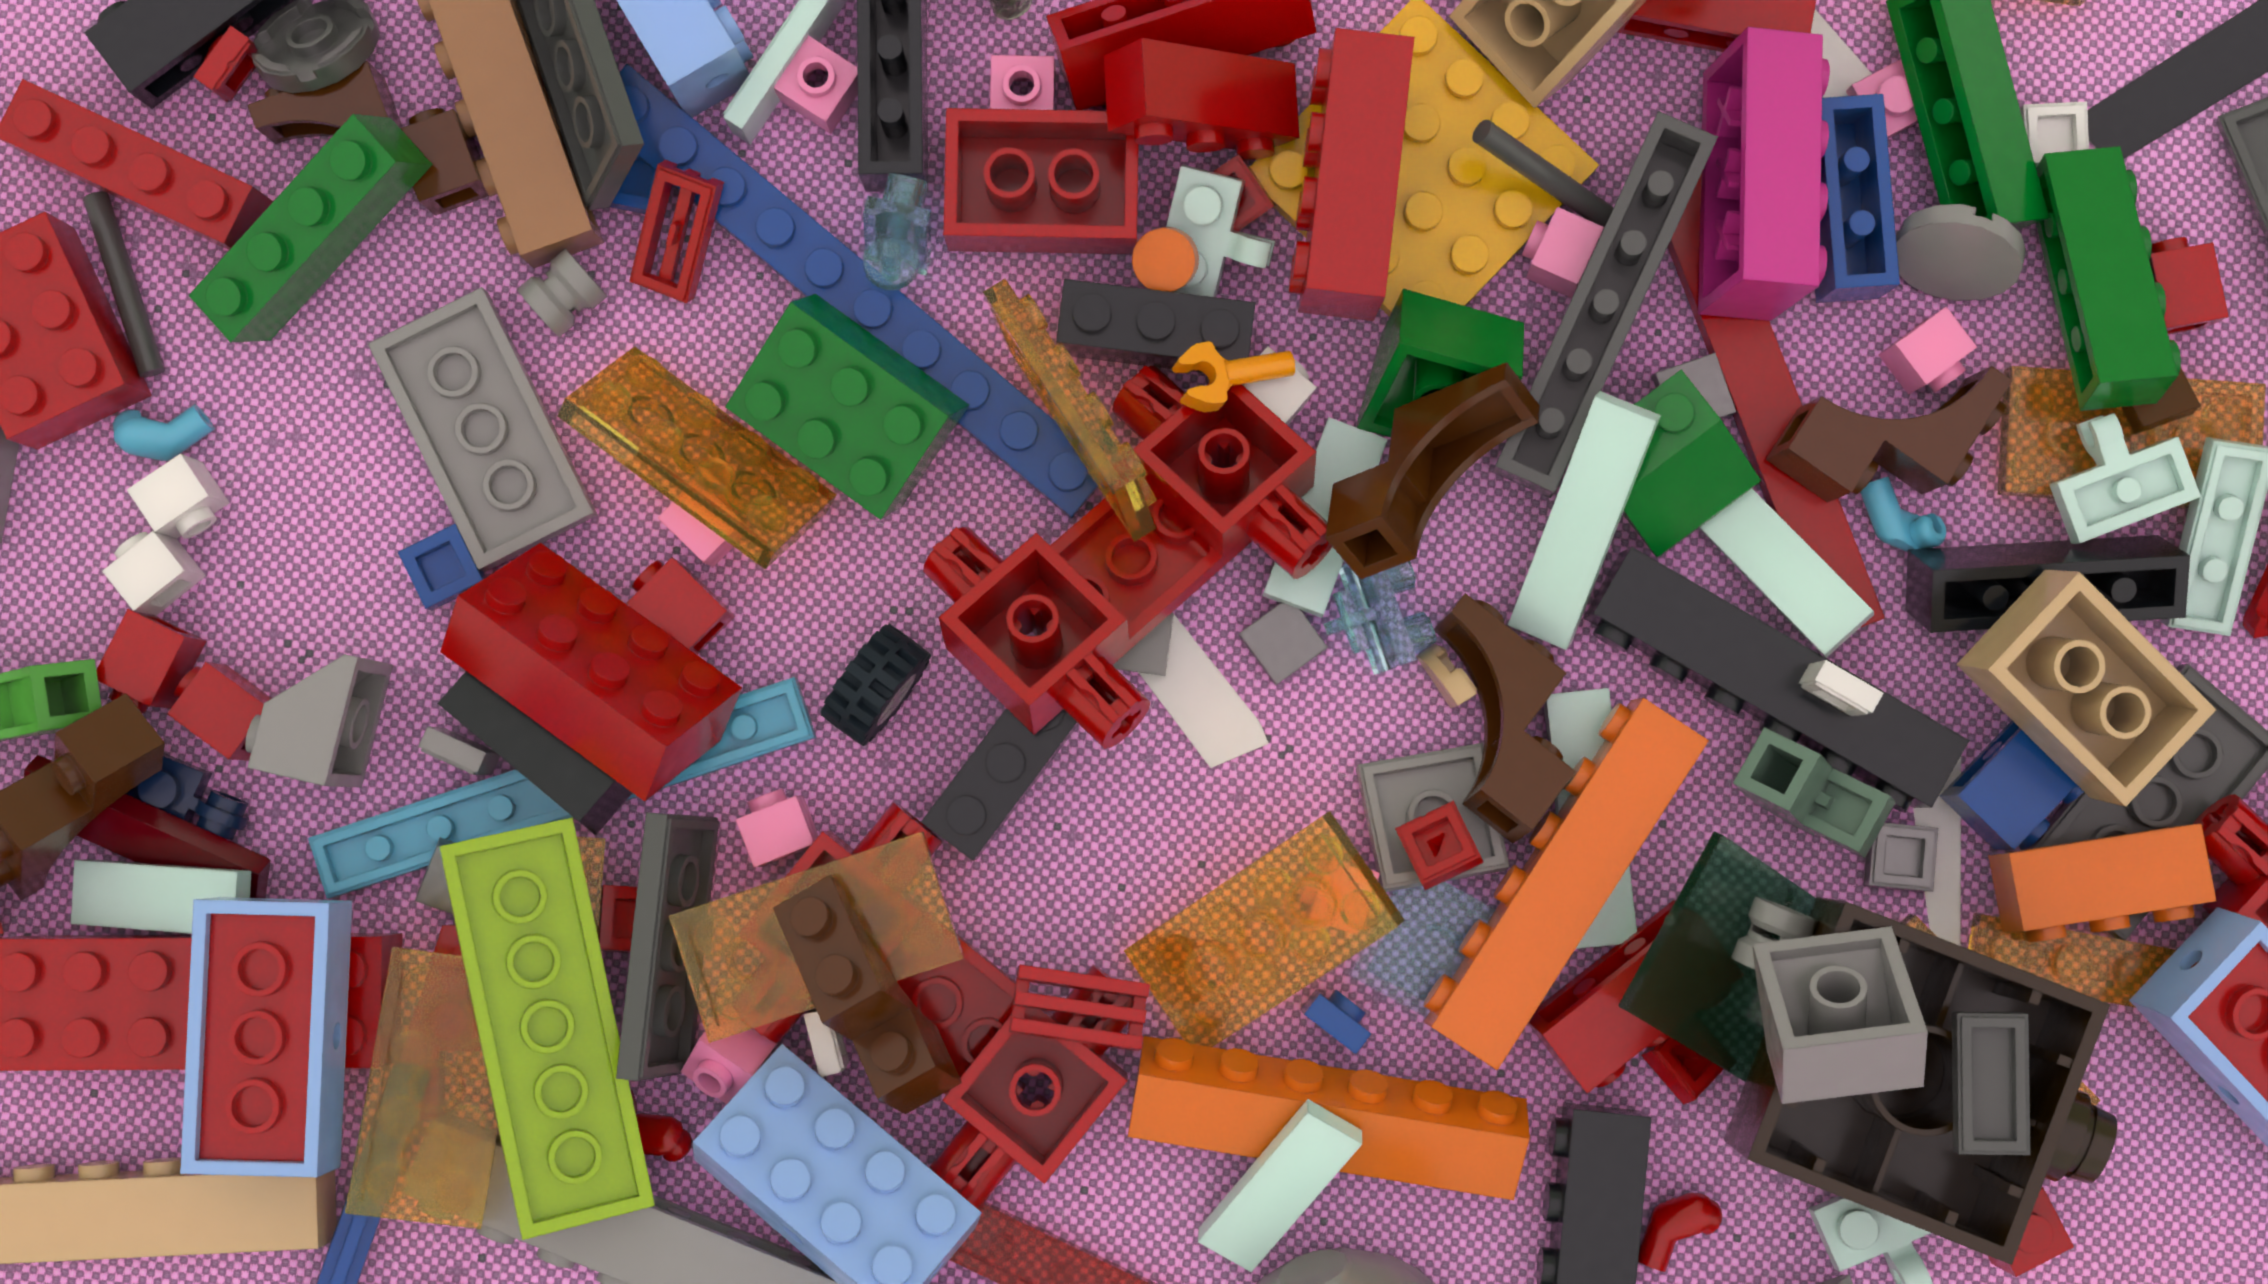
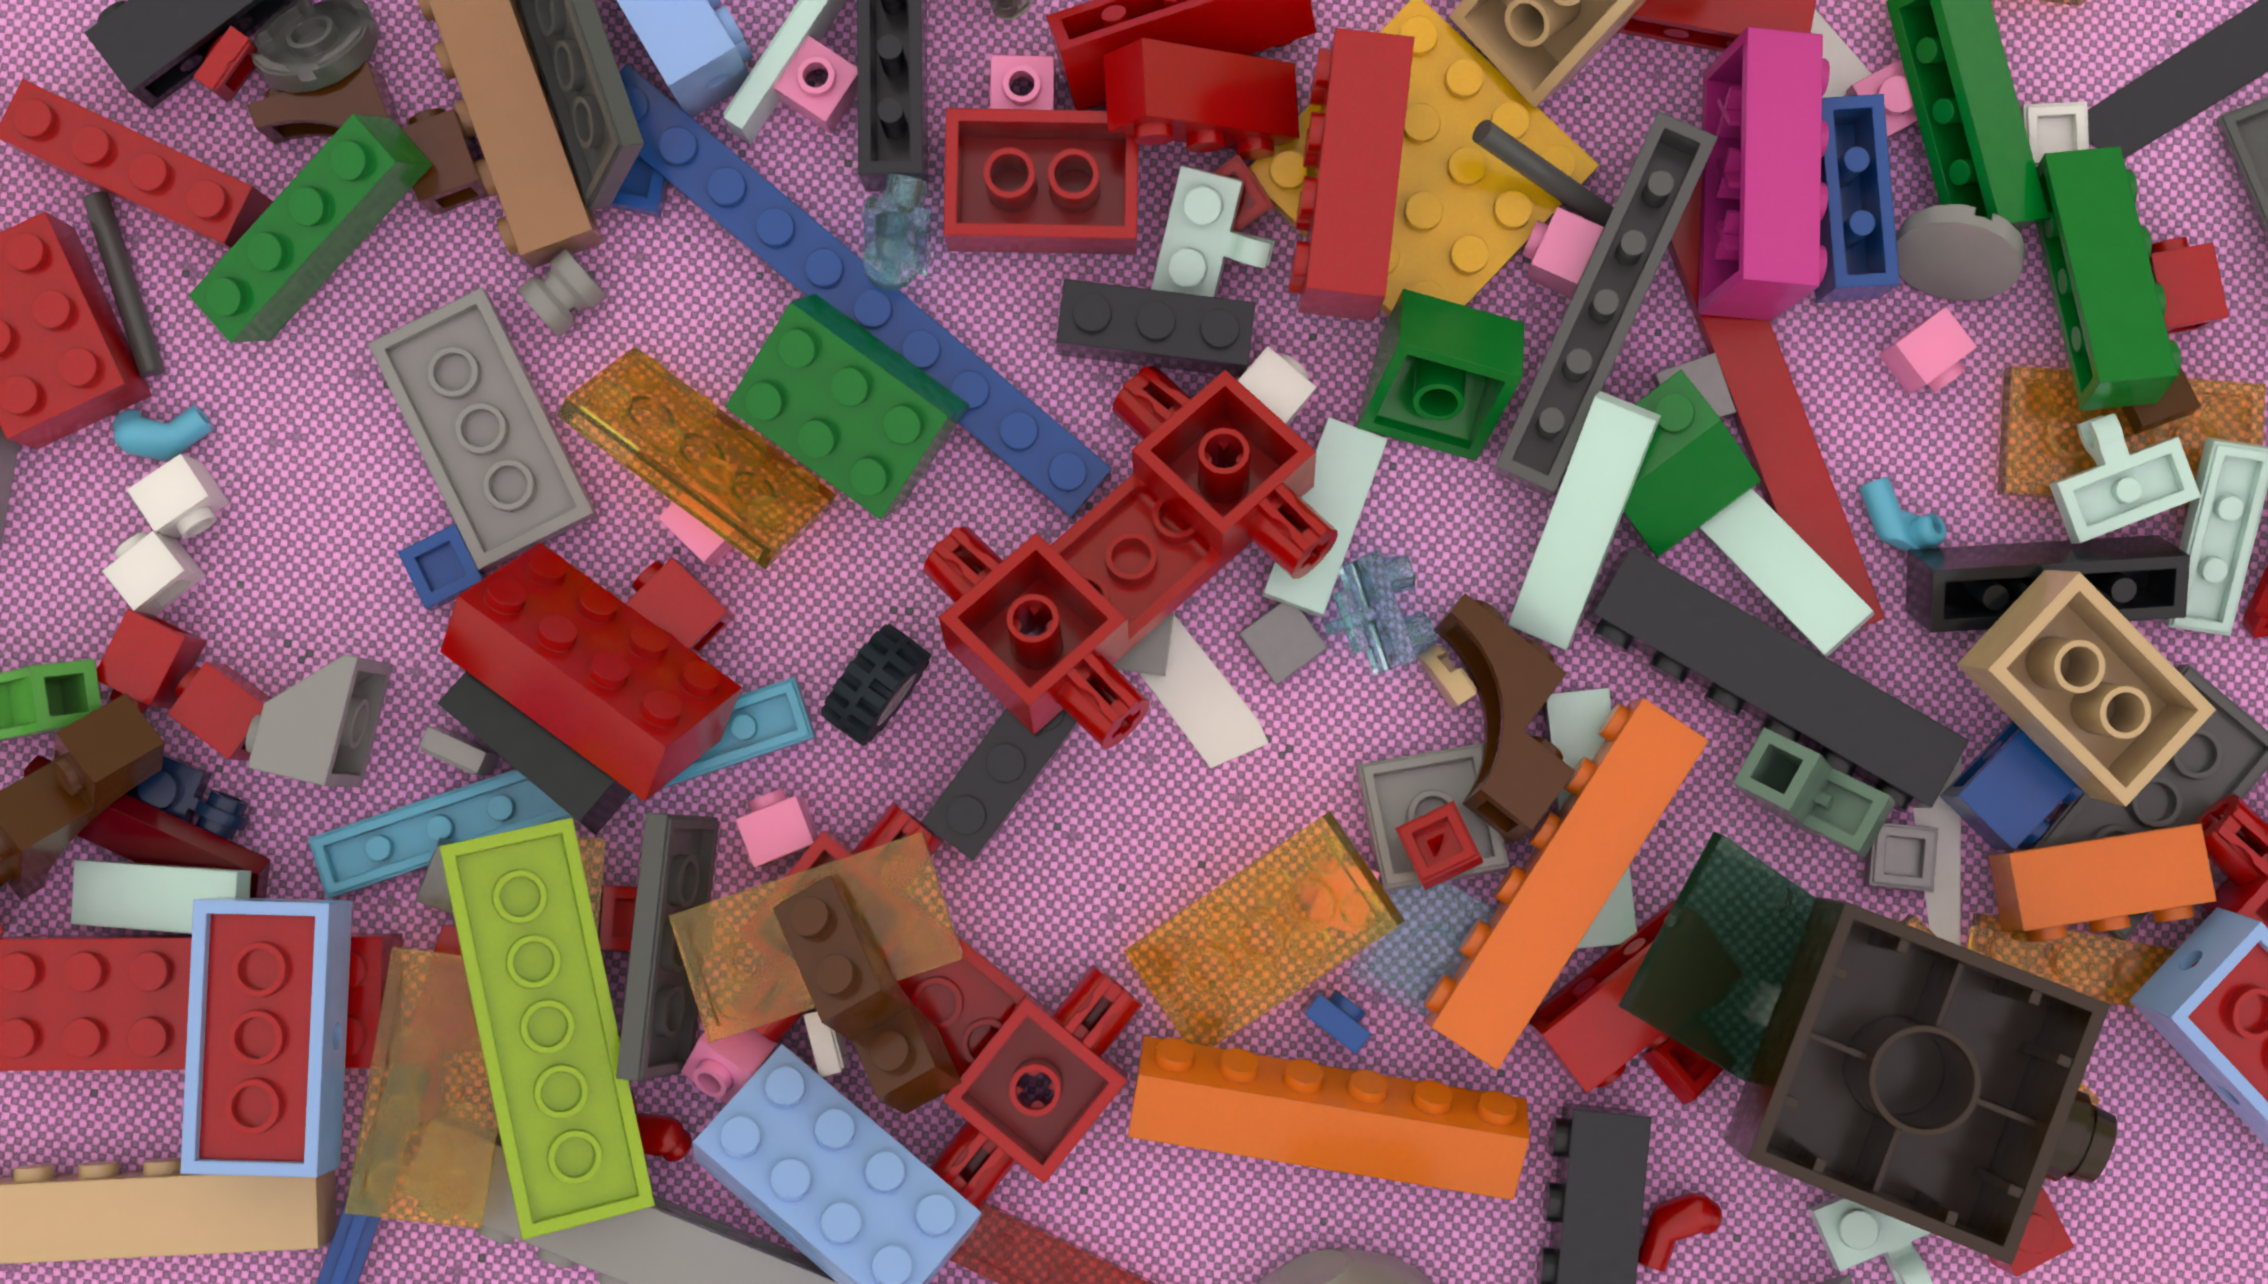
(690, 184): red tile -> none
(1076, 413): clear yellow plate -> none
(1135, 1015): red tile -> none
(1165, 259): orange tile -> none
(1227, 373): light orange bar -> none
(1280, 1185): light aqua tile -> none
(1434, 440): reddish brown arch -> none
(1771, 918): light grey wheel -> none
(1839, 1015): light grey slope -> none
(1840, 688): white tile -> none
(1841, 450): reddish brown arch -> none
(1990, 1083): dark grey tile -> none

